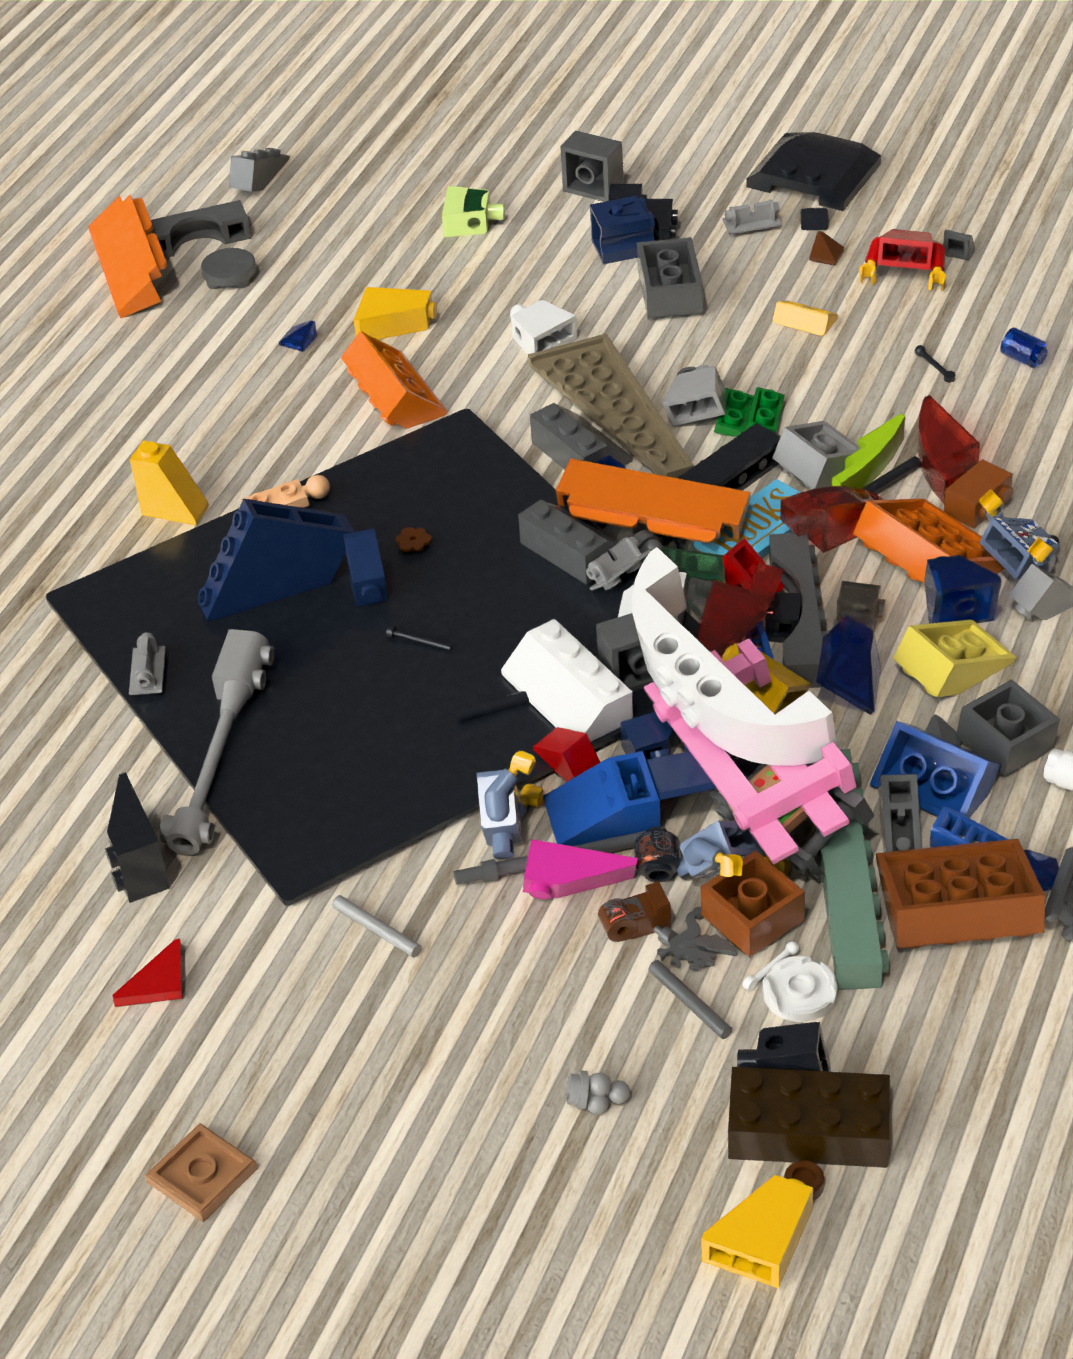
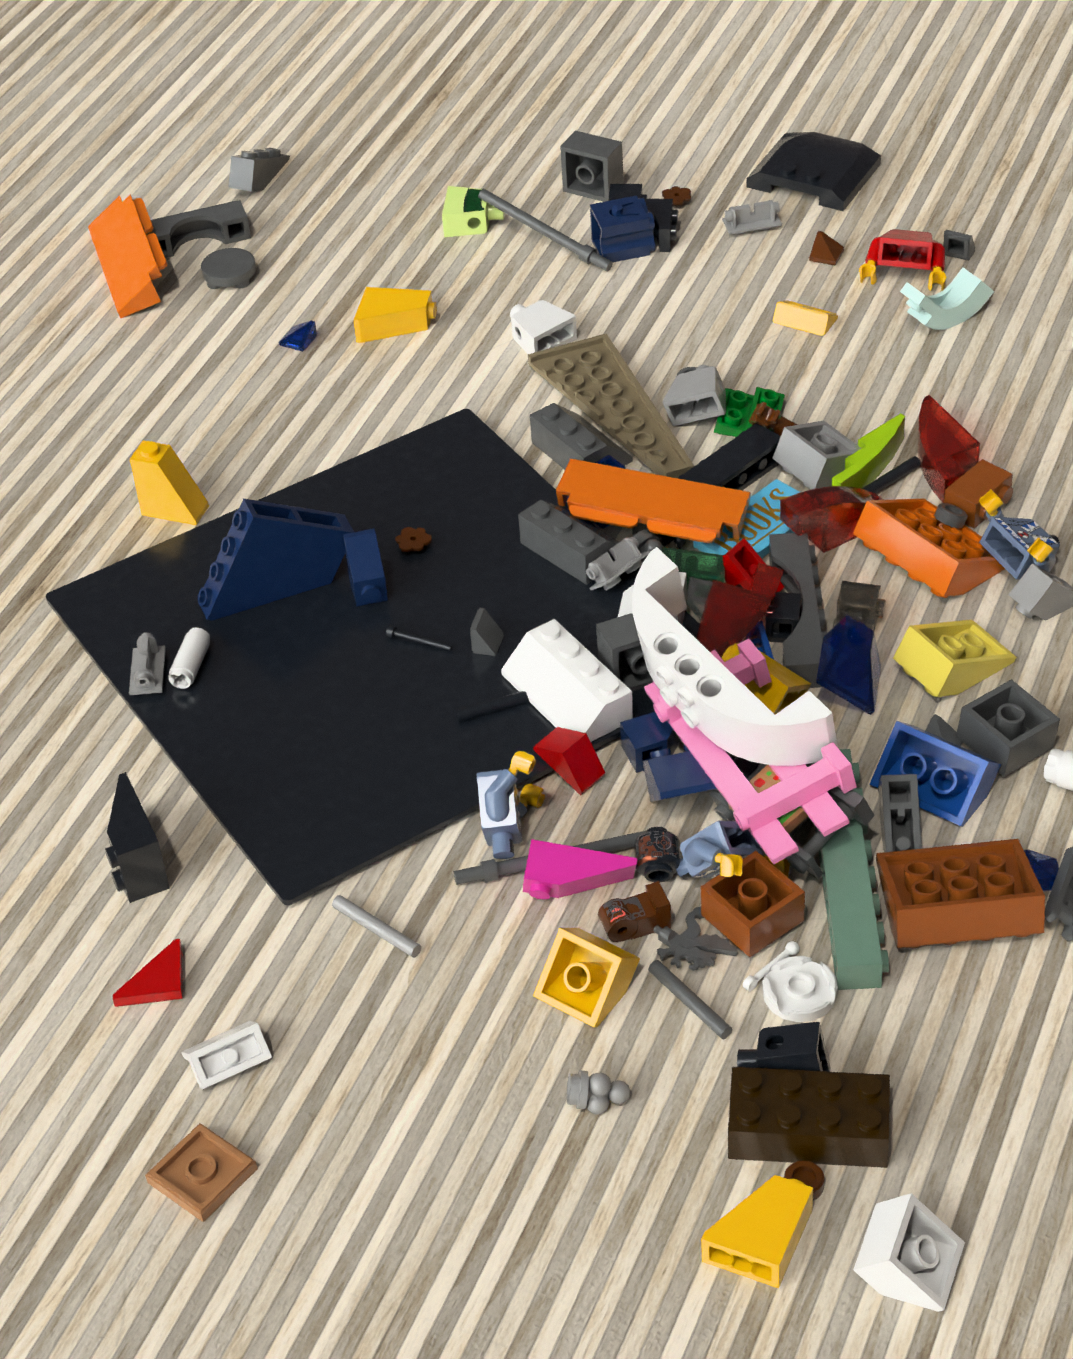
(189, 658): none -> white piece
(227, 1054): none -> white panel
(234, 682): light grey bar -> none
(293, 493): light nougat plate -> none
(391, 382): orange slope -> none
(485, 634): none -> dark grey slope
(585, 252): none -> dark grey bar
(585, 975): none -> yellow slope
(604, 802): blue slope -> none
(670, 277): dark grey brick -> none
(678, 195): none -> reddish brown plant
(769, 418): none -> reddish brown bar
(814, 218): black slope -> none
(909, 1253): none -> white slope
(949, 376): black hinge -> none
(950, 306): none -> light aqua arch
(951, 515): none -> dark grey tile
(952, 824): blue slope -> none
(960, 590): clear blue slope -> none
(1023, 347): clear blue brick -> none

